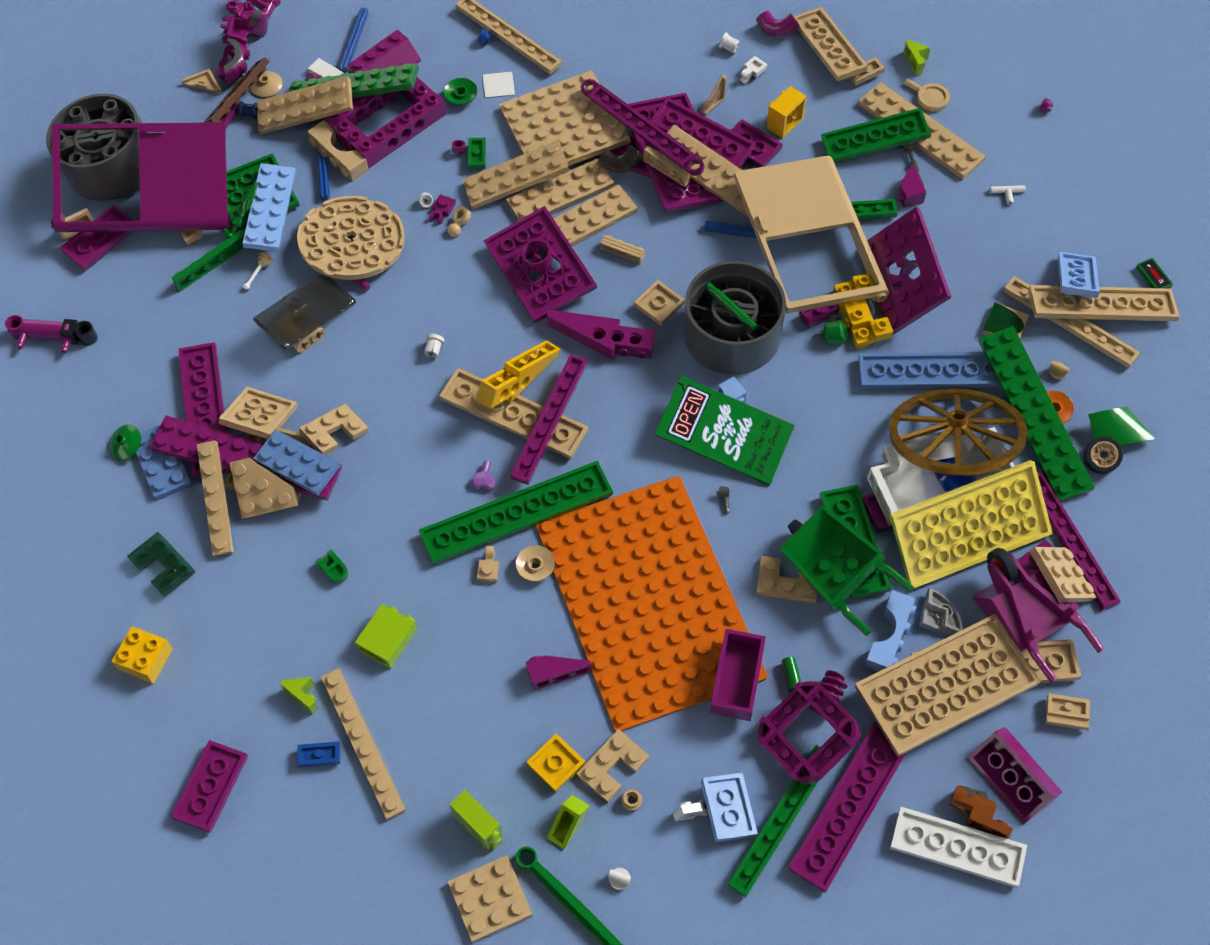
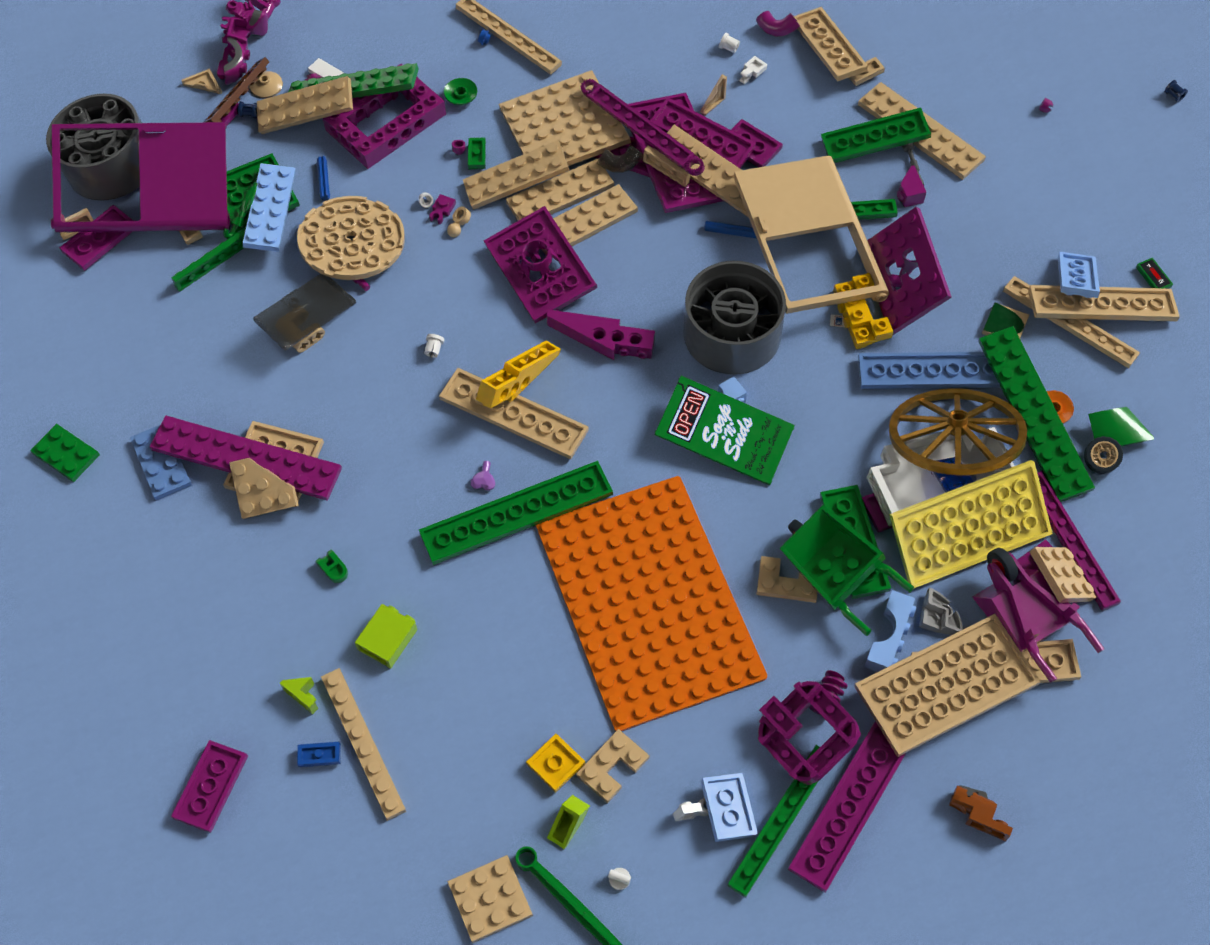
(65, 452): none -> green plate
(69, 331): magenta piece -> none
(125, 442): green dish -> none
(142, 654): yellow brick -> none
(176, 567): clear green plate -> none
(202, 389): magenta plate -> none
(215, 498): tan plate -> none
(258, 412): tan plate -> none
(263, 260): hinge -> none
(296, 462): medium blue plate -> none
(318, 430): tan plate -> none
(350, 163): tan arch -> none
(353, 39): blue axle -> none
(388, 52): magenta slope -> none
(476, 820): lime brick -> none
(488, 568): tan plate -> none
(498, 84): white sticker -> none
(531, 556): tan dish -> none
(548, 419): magenta plate -> none
(551, 670): magenta slope -> none
(622, 249): tan piece -> none
(631, 793): tan plate -> none
(659, 302): tan plate -> none
(724, 493): dark grey hand -> none
(731, 306): green piece -> none
(737, 675): magenta piece -> none
(781, 718): none -> magenta plate
(786, 112): yellow brick -> none
(791, 672): green cylinder -> none
(817, 315): magenta plate -> none
(834, 332): green head -> none
(916, 55): lime slope -> none
(931, 96): tan piece -> none
(959, 847): white plate -> none
(1008, 190): white piece -> none
(1014, 774): magenta slope -> none
(1058, 370): tan plate -> none
(1067, 711): tan plate -> none
(1176, 91): none -> dark blue bush

